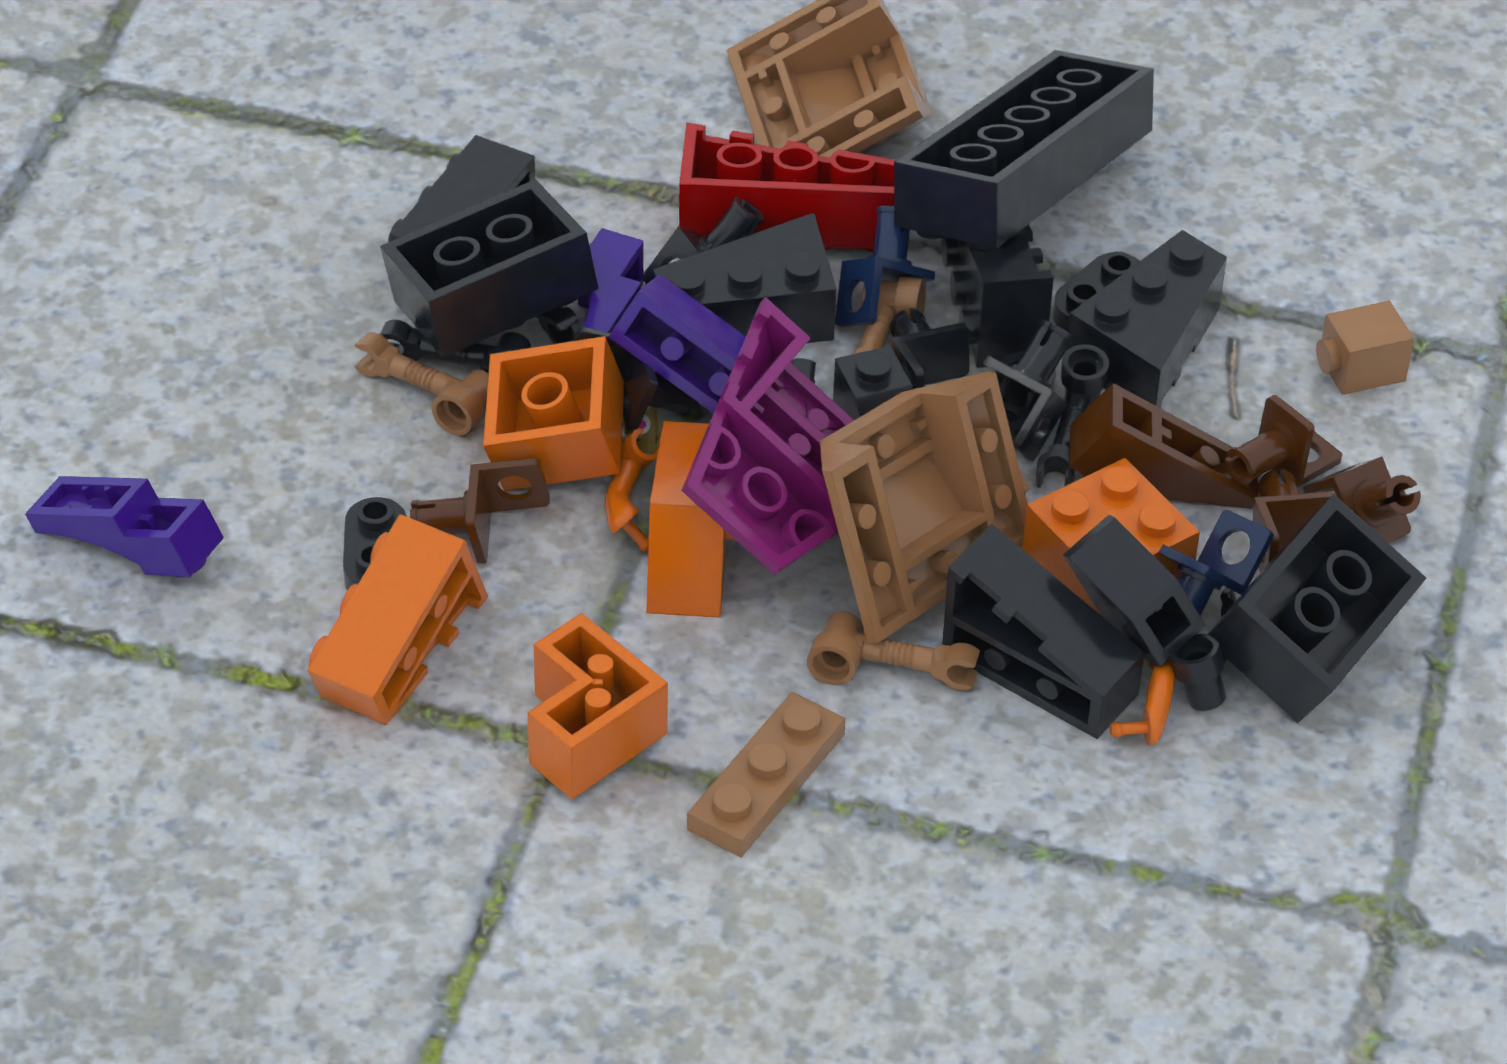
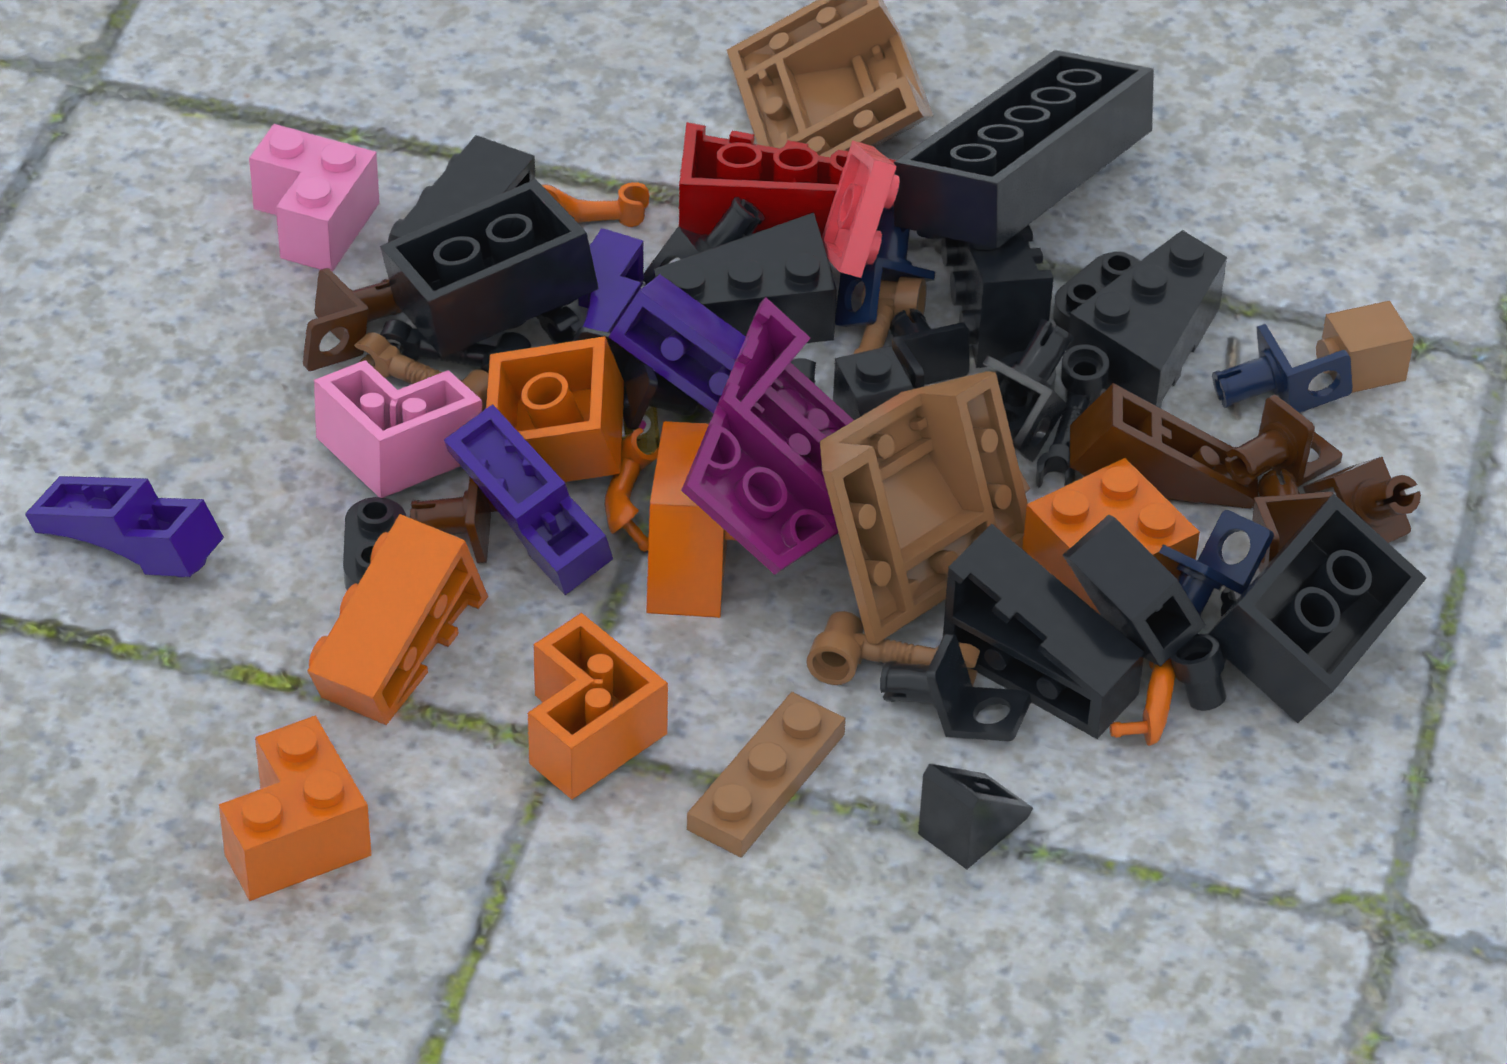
(301, 817): none -> orange brick
(316, 190): none -> bright pink brick
(346, 316): none -> reddish brown bracket
(390, 433): none -> bright pink brick
(530, 499): none -> dark purple slope
(628, 209): none -> orange piece
(862, 193): none -> coral plate
(952, 694): none -> black bracket
(967, 812): none -> black slope
(1275, 374): none -> dark blue bracket

